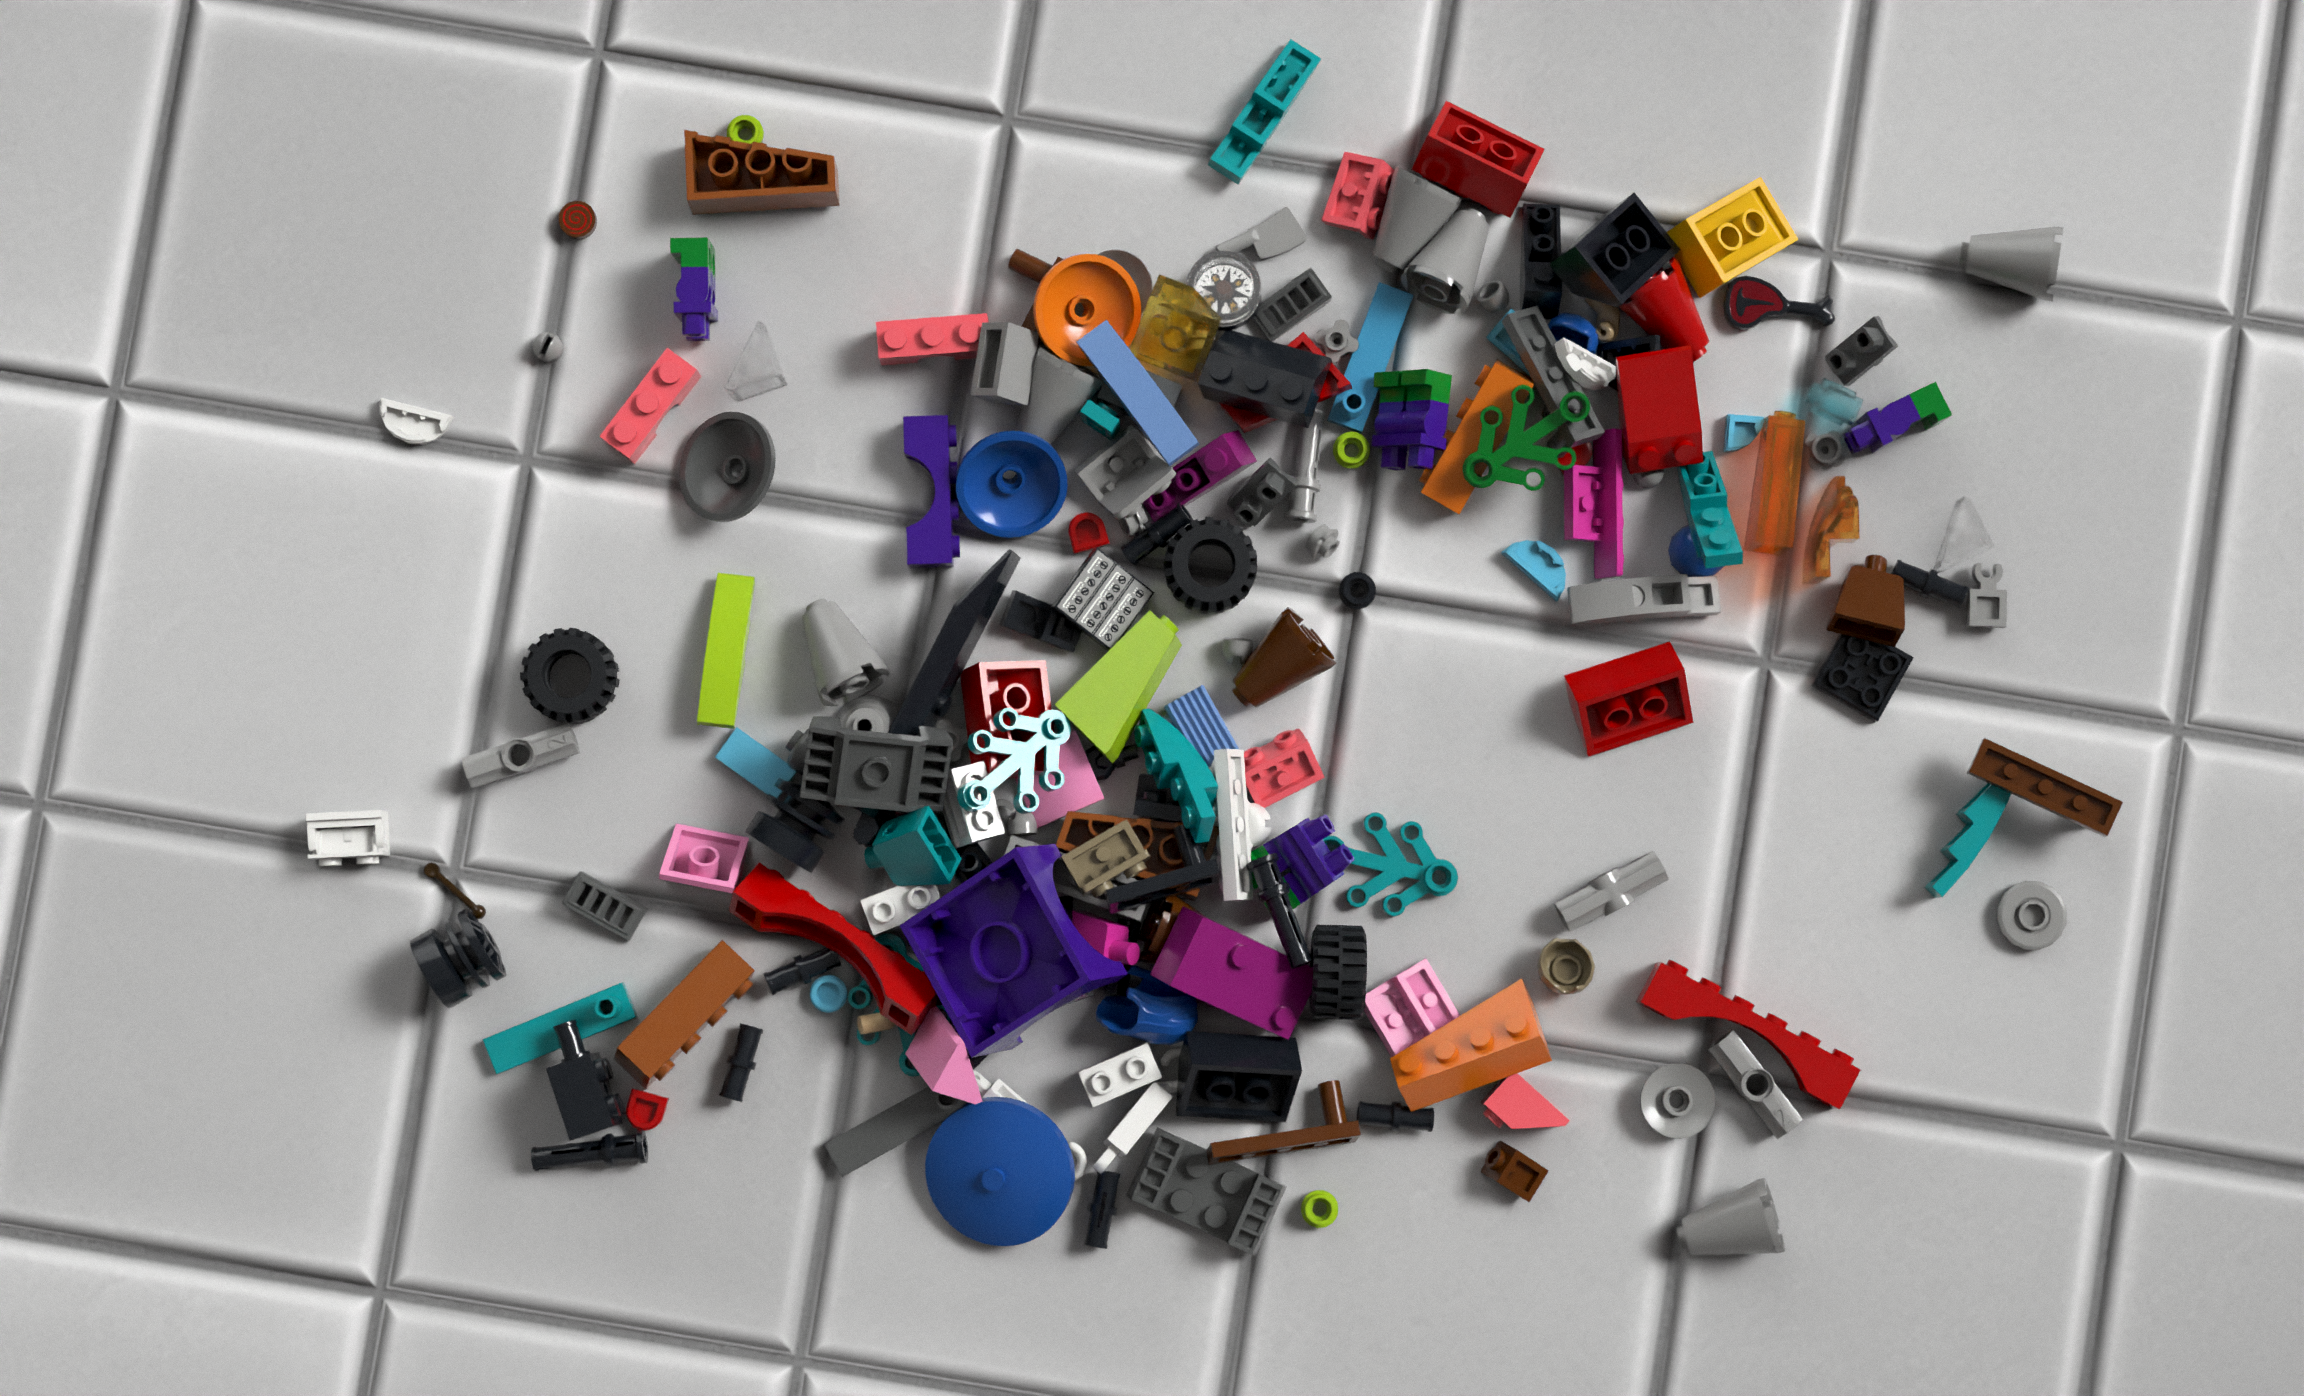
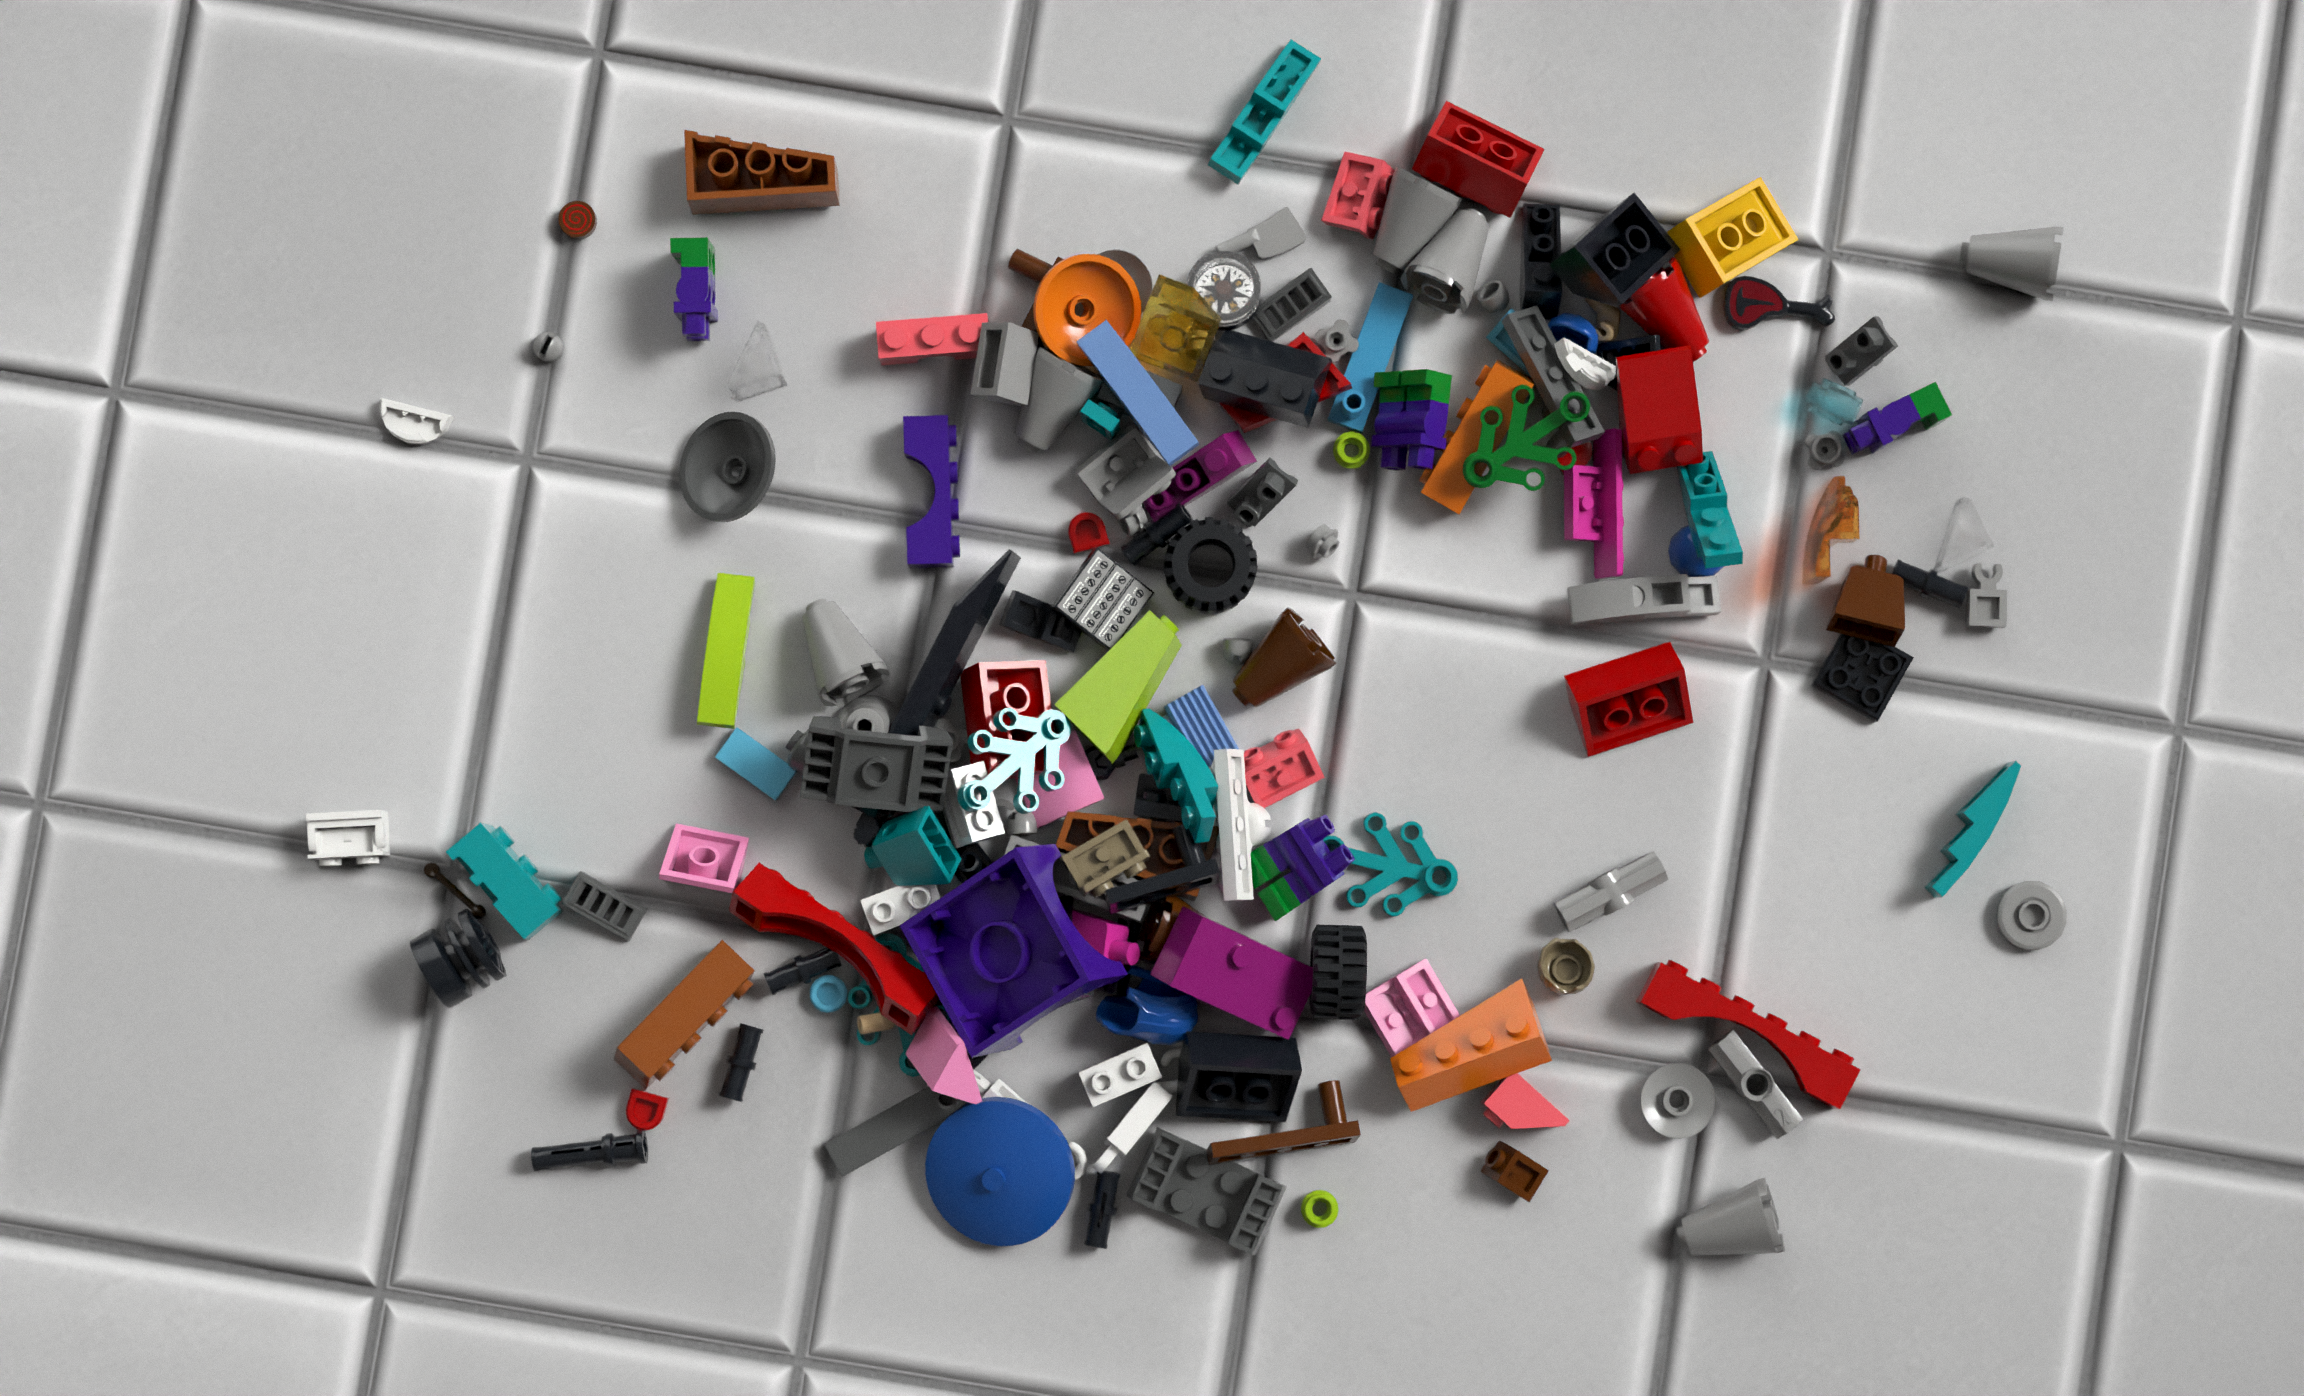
(498, 762): light grey piece -> none
(507, 879): none -> teal wedge
(538, 1037): teal piece -> none
(547, 653): black tyre -> none
(583, 1086): black brick -> none
(657, 393): coral arch -> none
(742, 122): lime plate -> none
(795, 826): black wheel -> none
(1016, 504): blue dish -> none
(1275, 895): black pin -> none
(1307, 458): light grey pin -> none
(1363, 580): black plate -> none
(1395, 1116): black pin -> none
(1539, 564): medium azure tile -> none
(1649, 481): light grey hinge -> none
(1741, 431): medium azure tile -> none
(1775, 485): clear orange slope -> none
(2044, 787): reddish brown piece -> none

